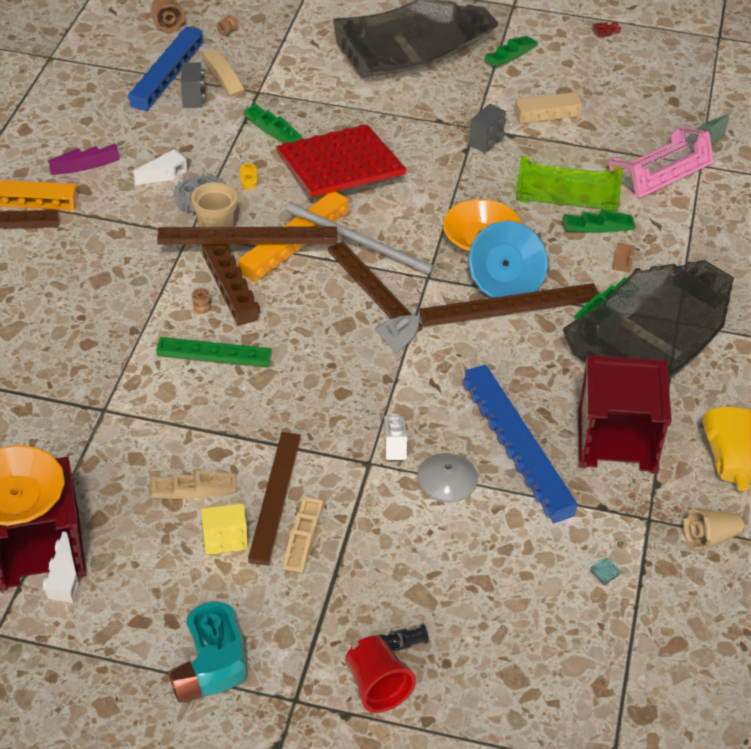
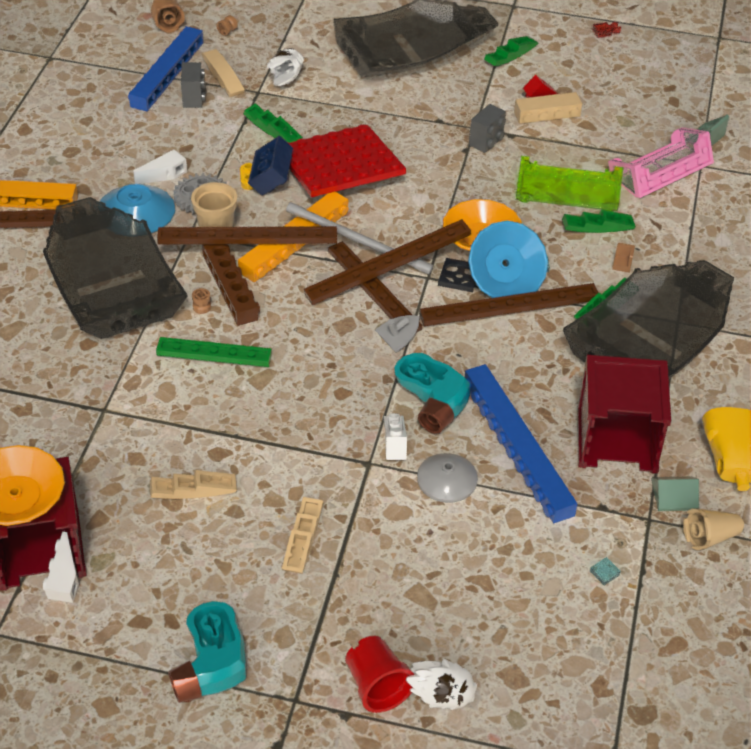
(80, 161): magenta slope -> none
(109, 269): none -> clear smoke windscreen
(144, 203): none -> dark azure dish
(224, 529): light yellow brick -> none
(270, 165): none -> dark blue brick
(274, 499): reddish brown tile -> none
(285, 66): none -> white head
(387, 262): none -> reddish brown plate
(408, 637): black piece -> none
(437, 385): none -> teal piece
(442, 684): none -> white head
(457, 284): none -> black piece
(538, 87): none -> red slope
(676, 493): none -> sand green slope

